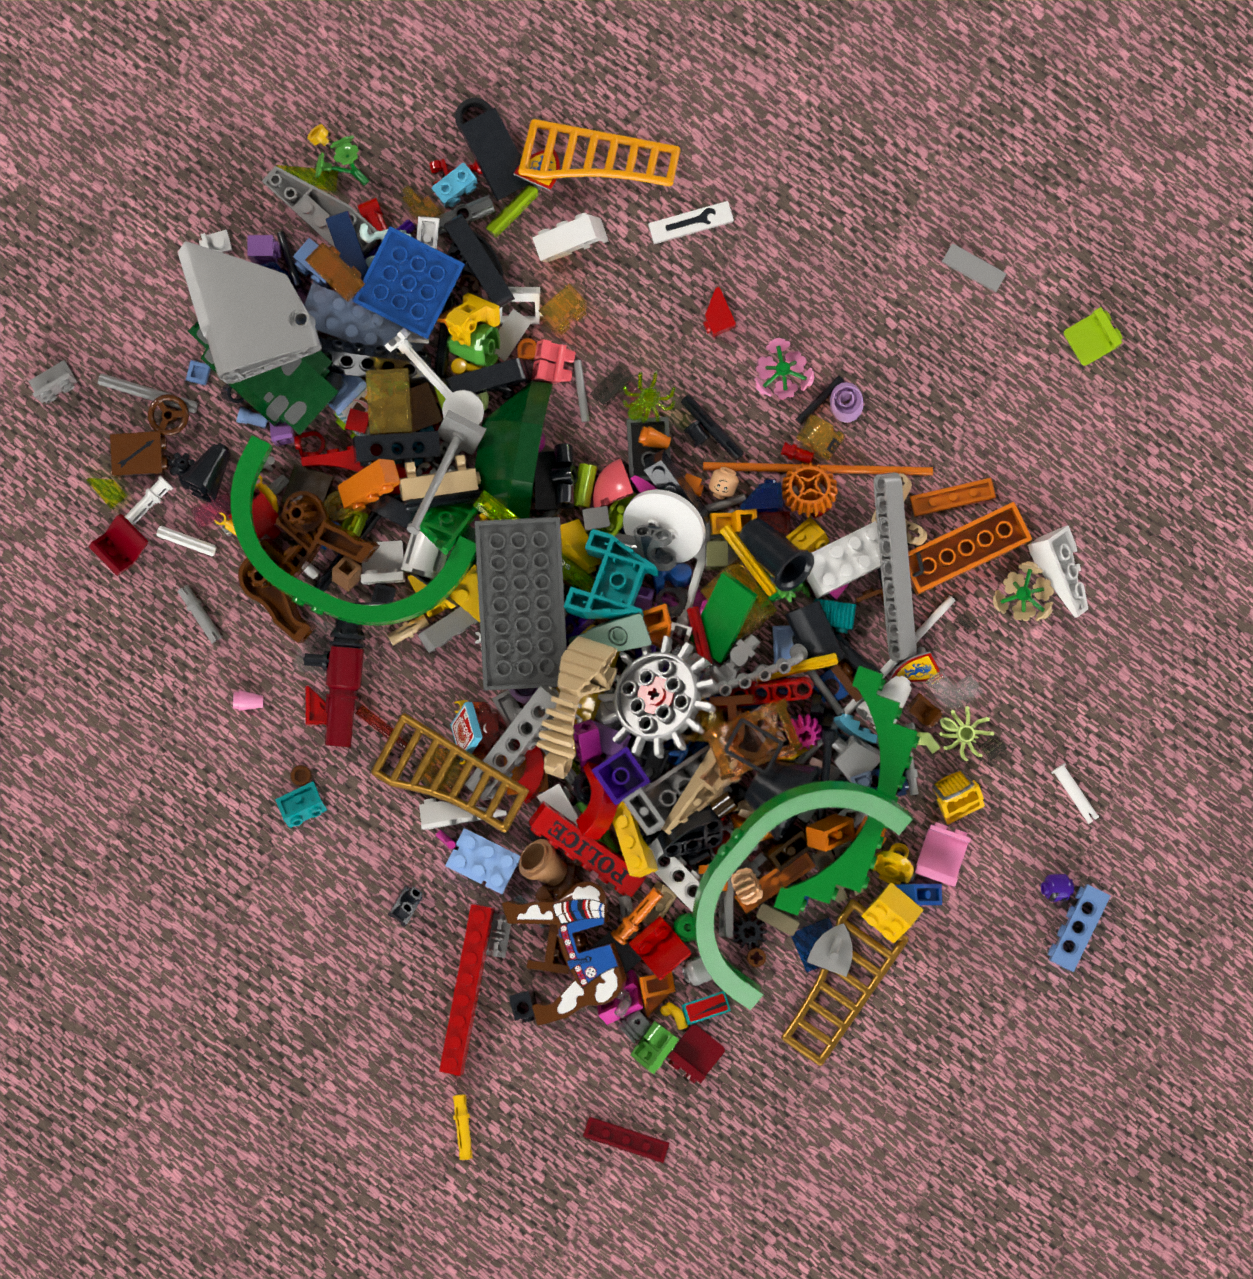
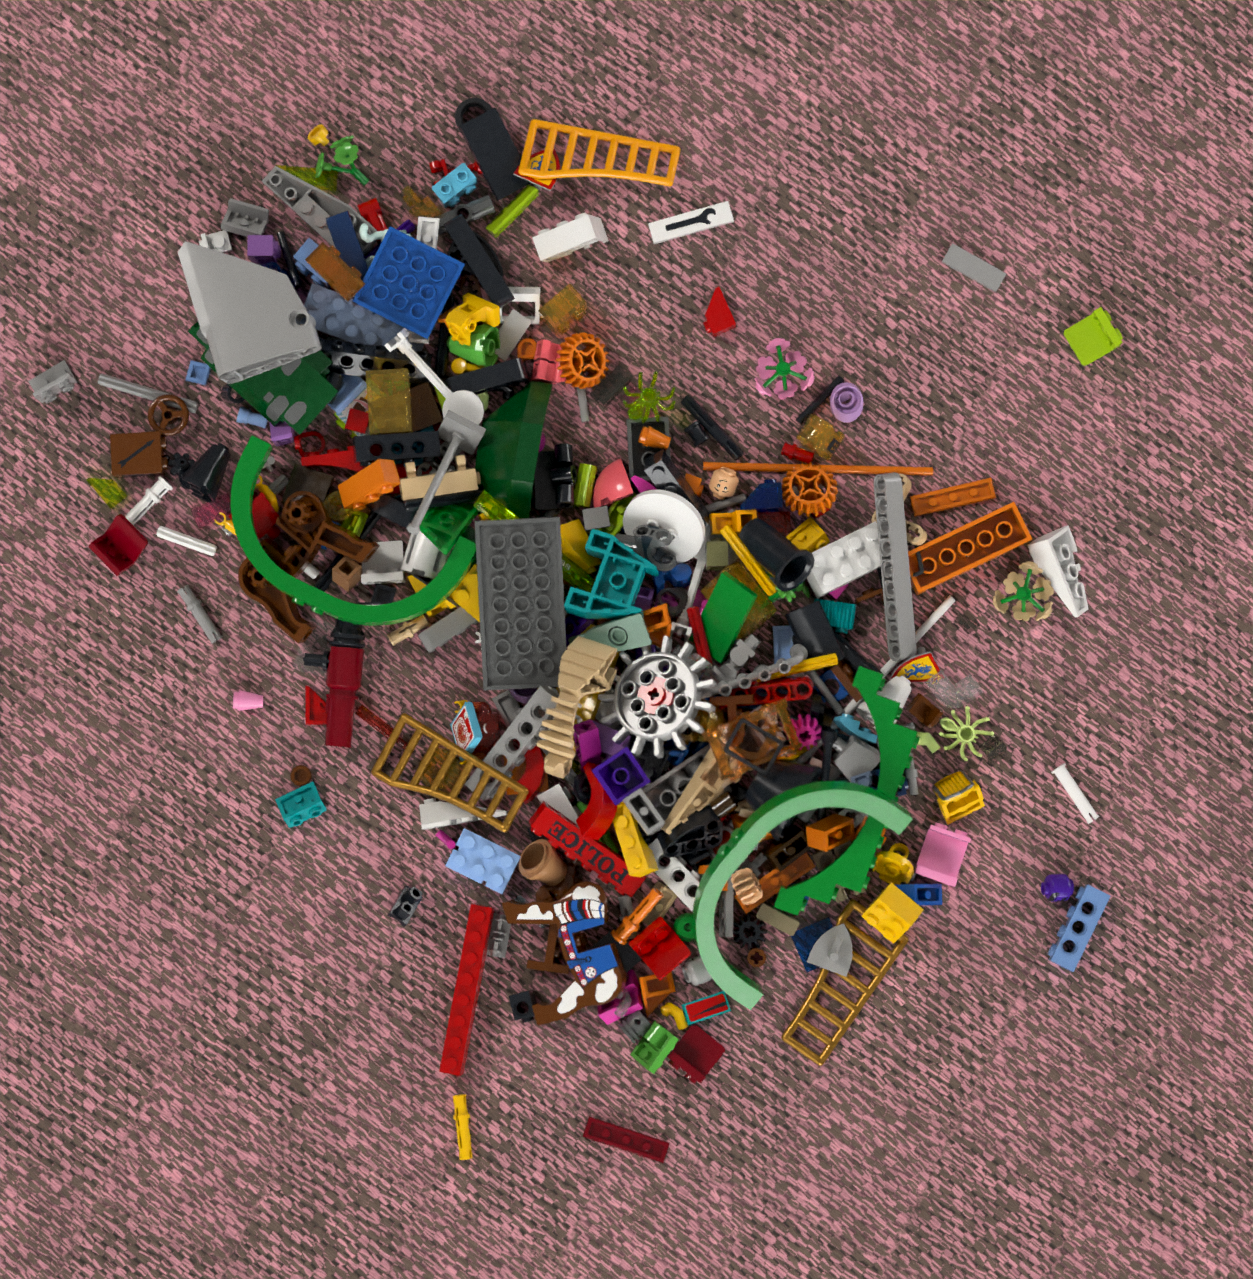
(245, 218): none -> light grey bracket
(576, 361): none -> orange gear

